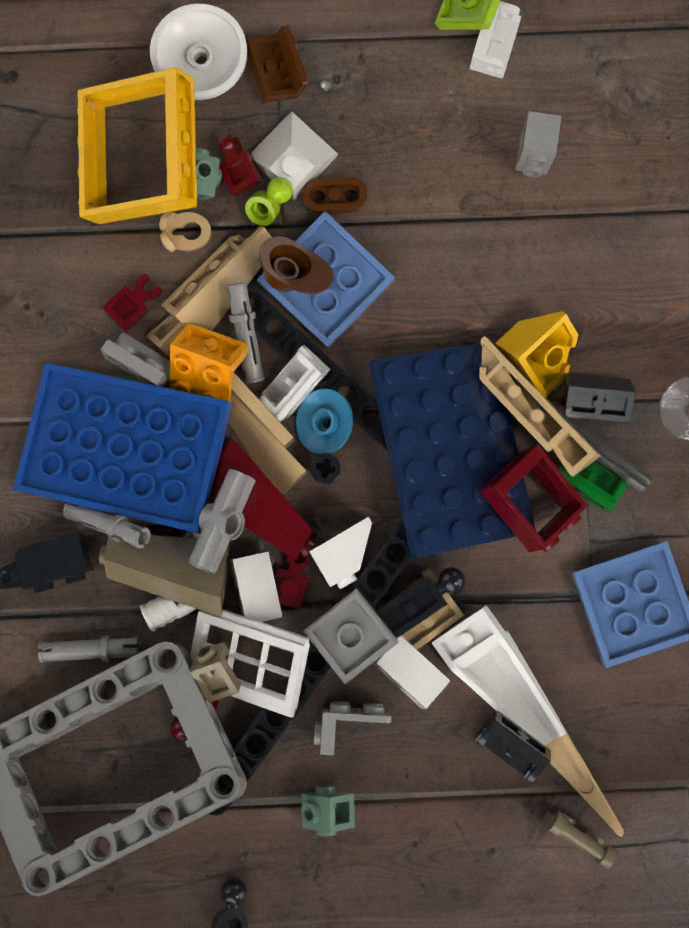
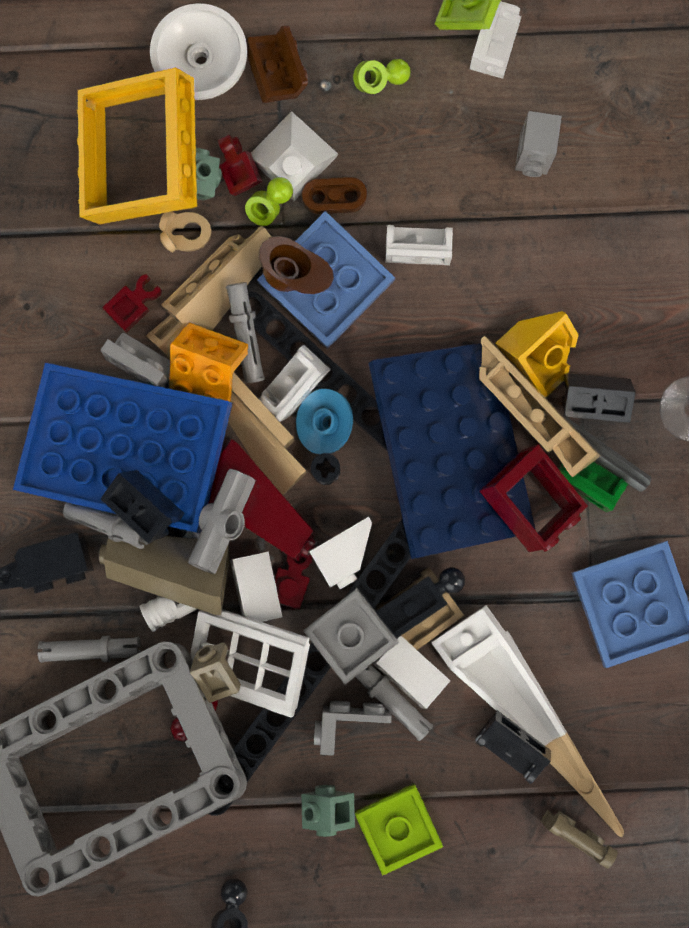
(141, 505): none -> black hinge
(394, 702): none -> light grey pin
(395, 72): none -> lime plate
(398, 829): none -> lime tile
(419, 245): none -> white hinge

